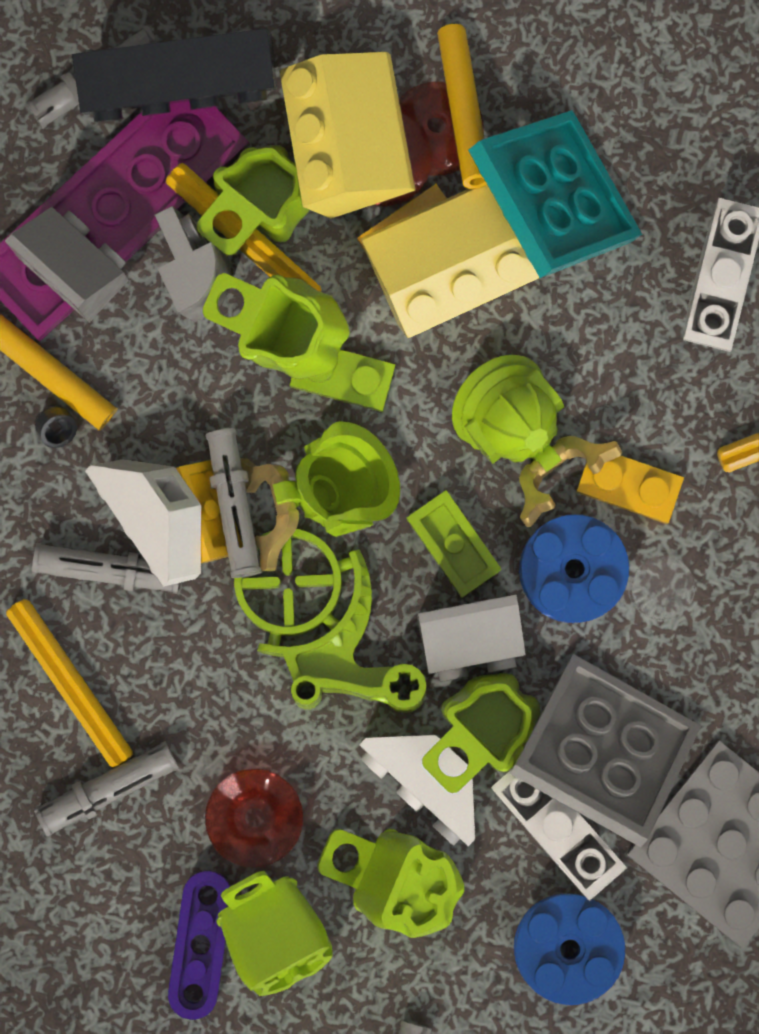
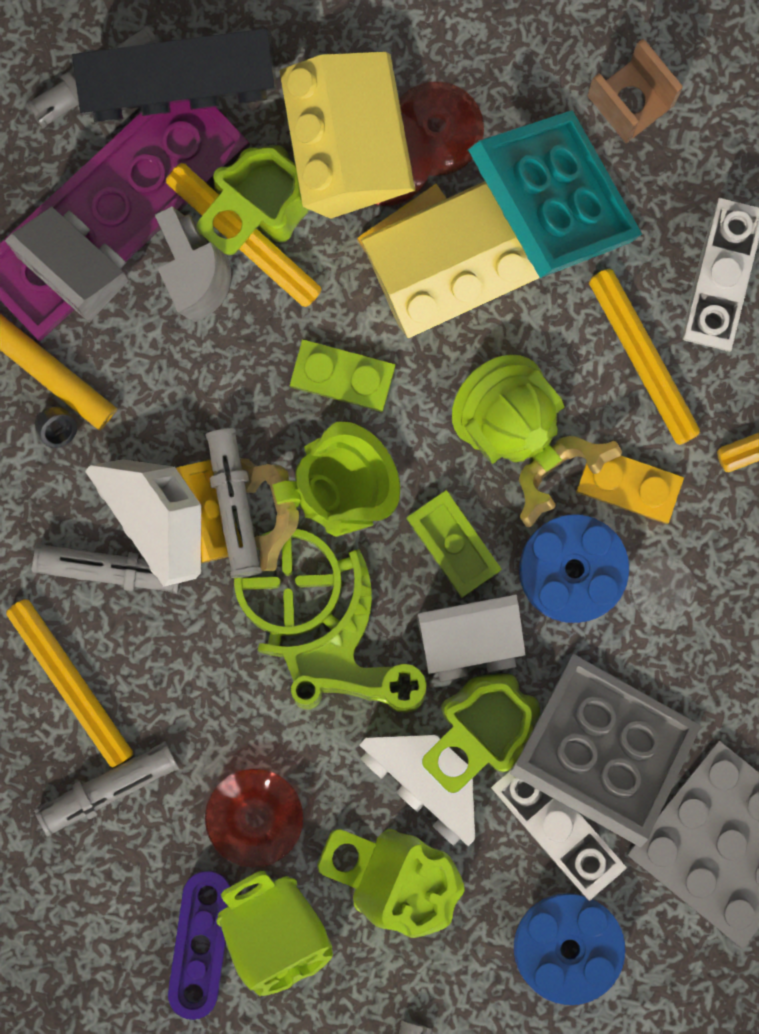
(283, 324): lime piece -> none
(462, 99): yellow piece -> none
(644, 356): none -> yellow axle
(647, 74): none -> medium nougat piece

